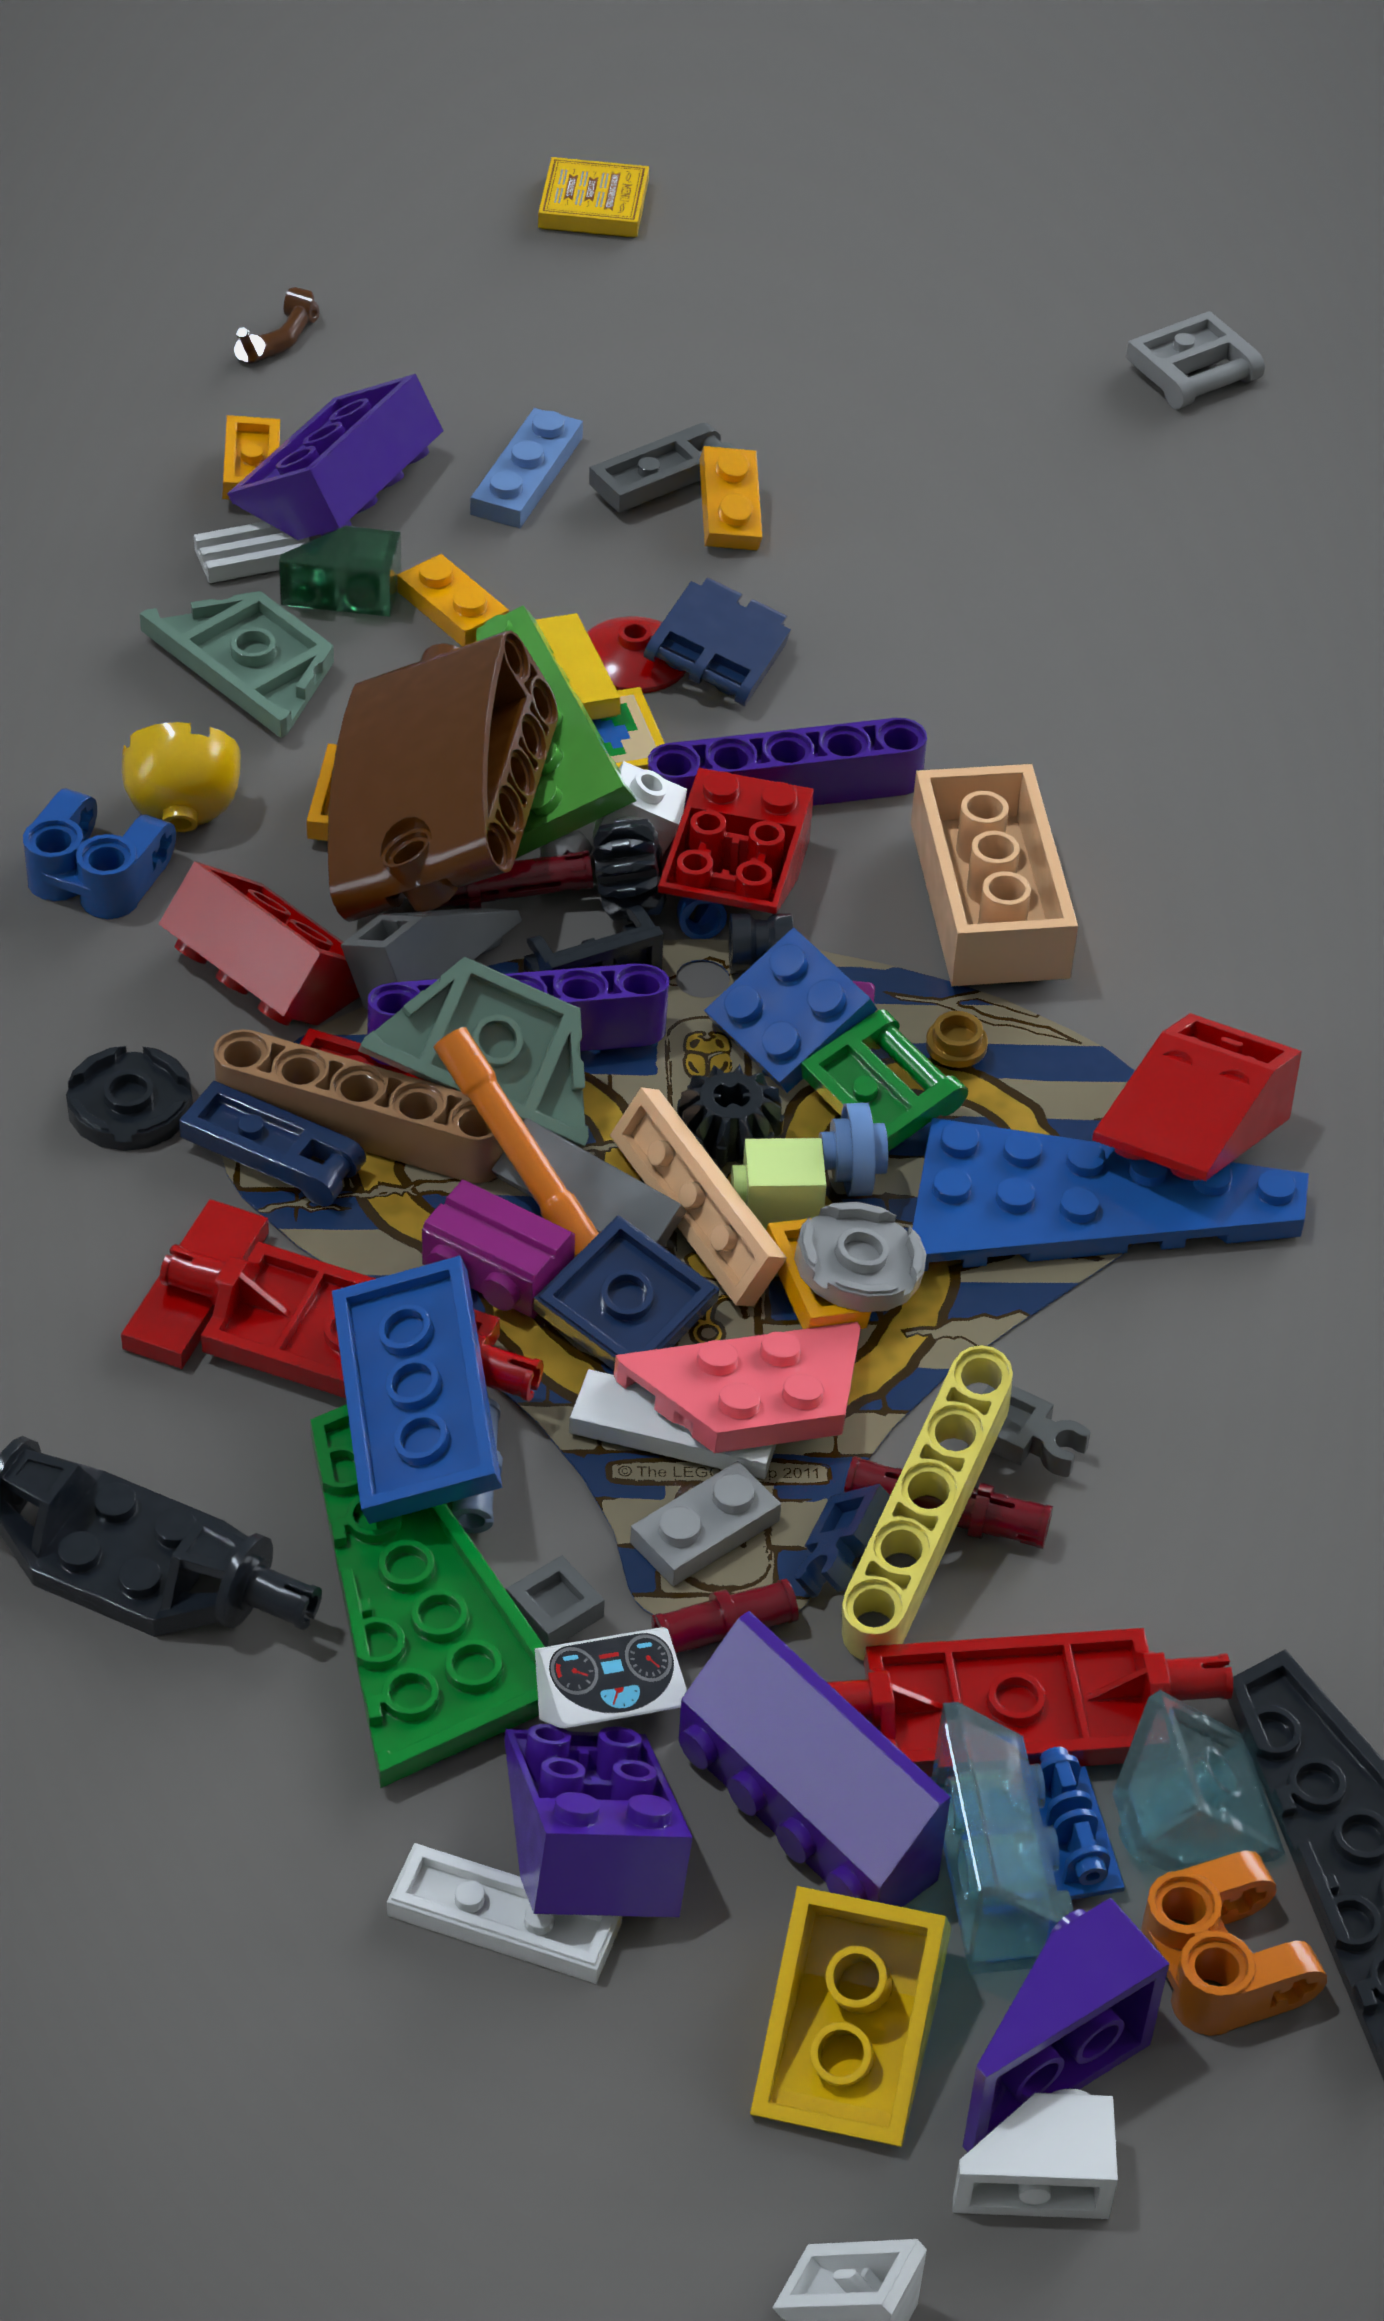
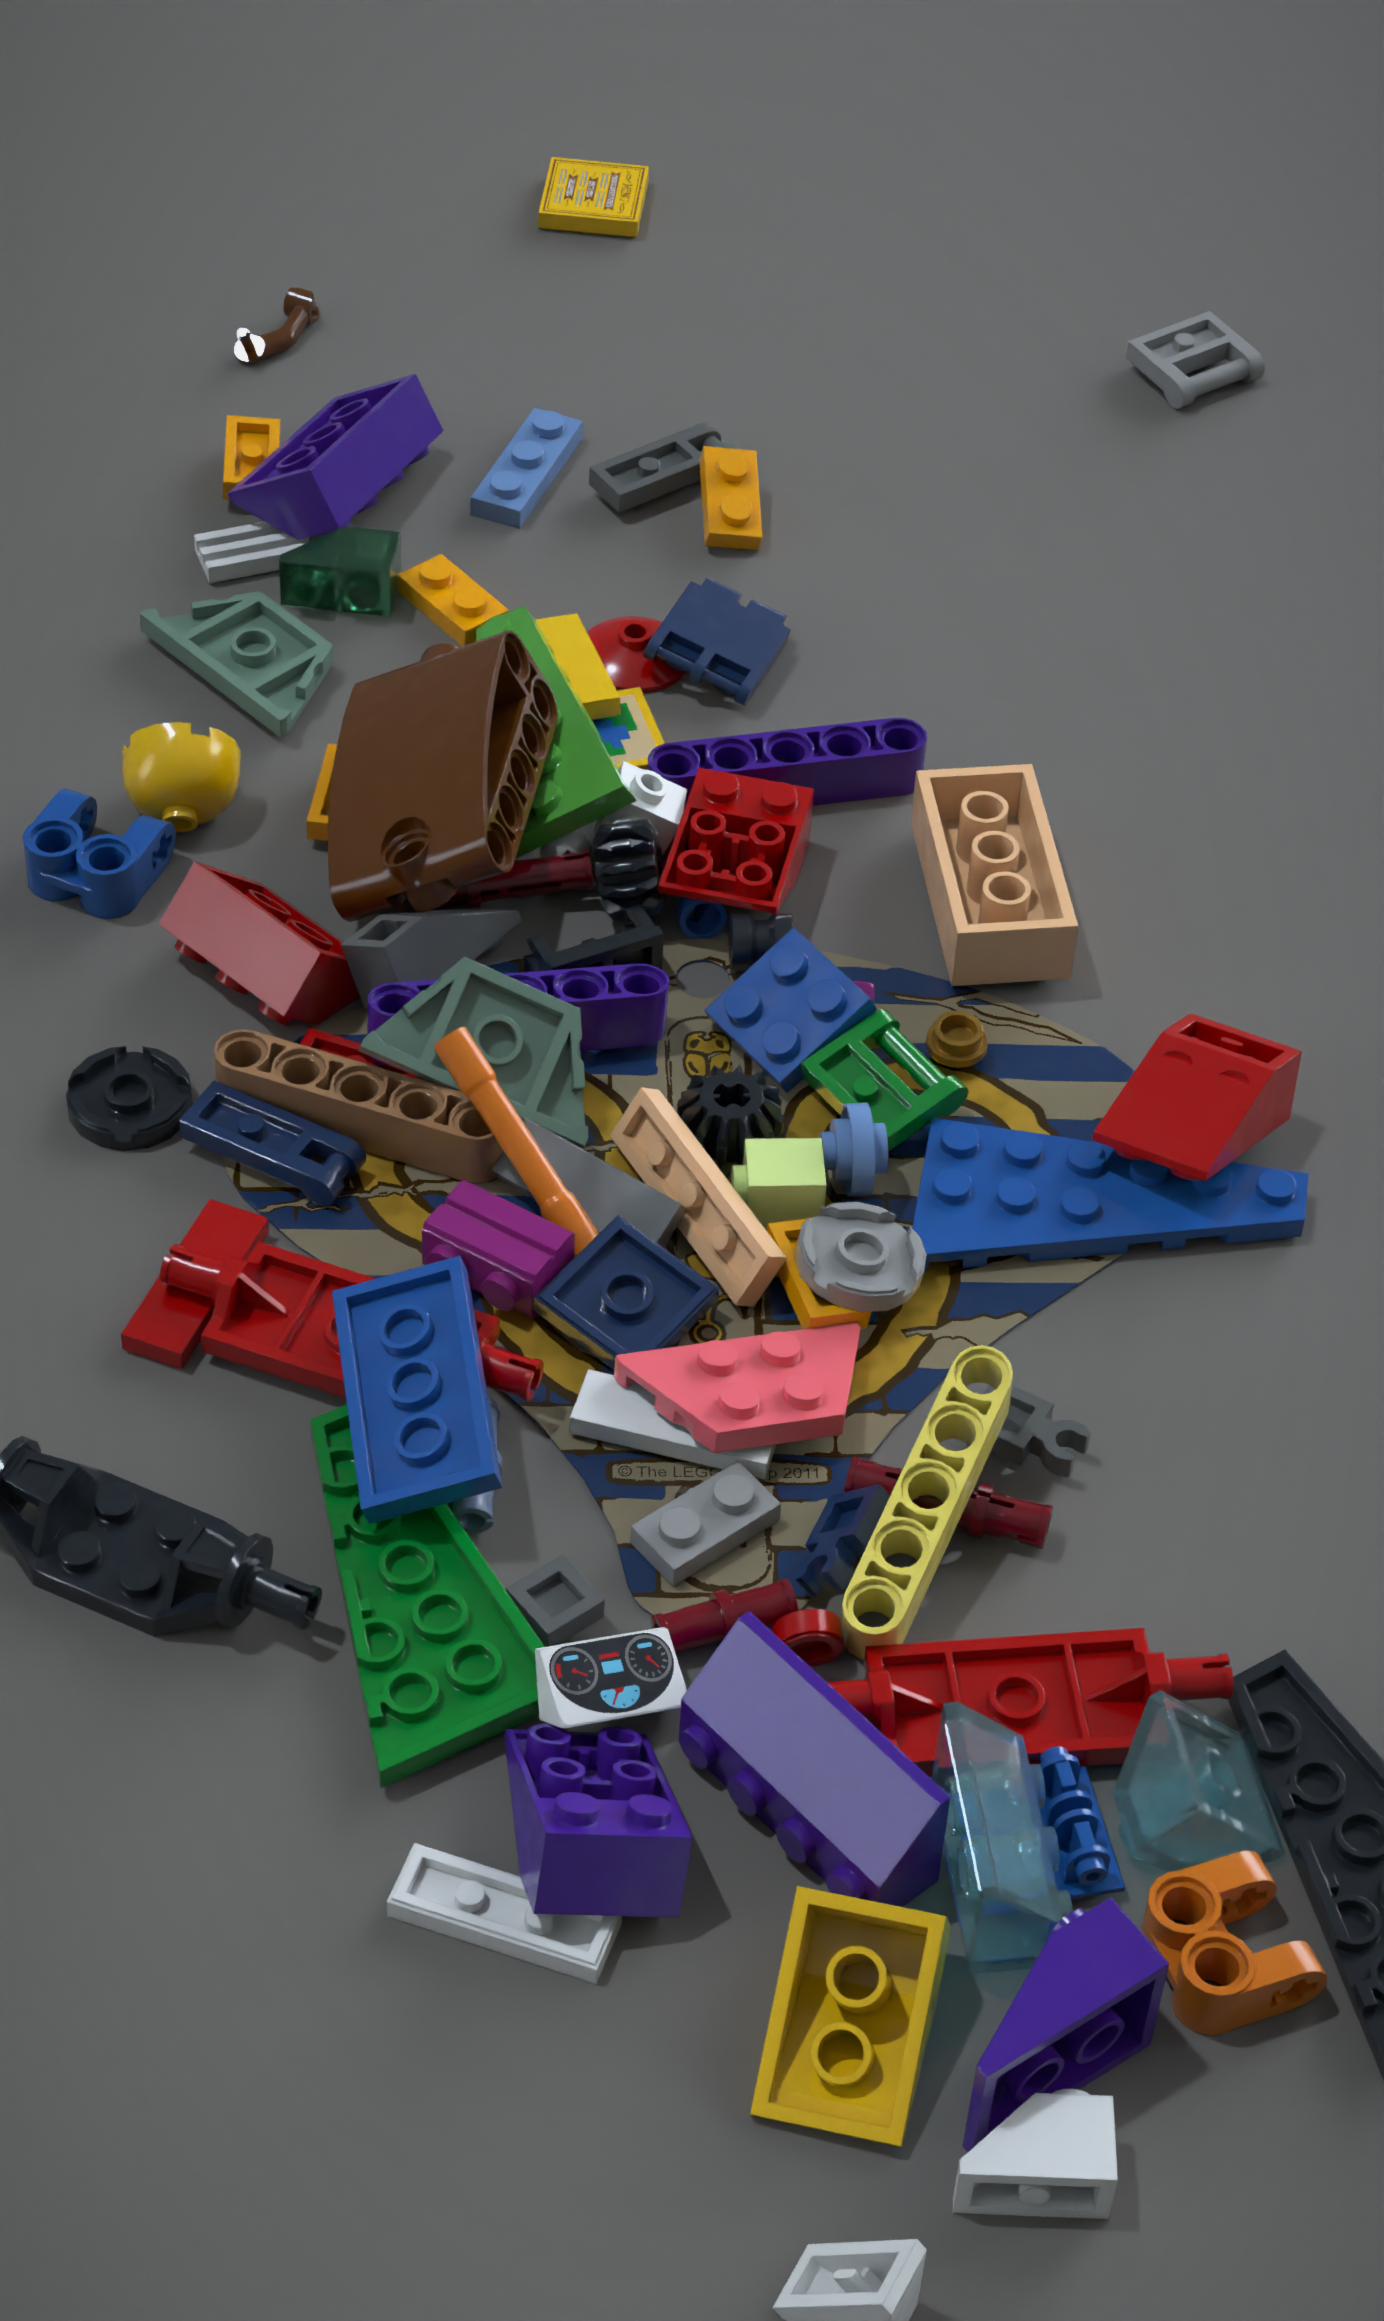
(812, 1635): none -> red tile

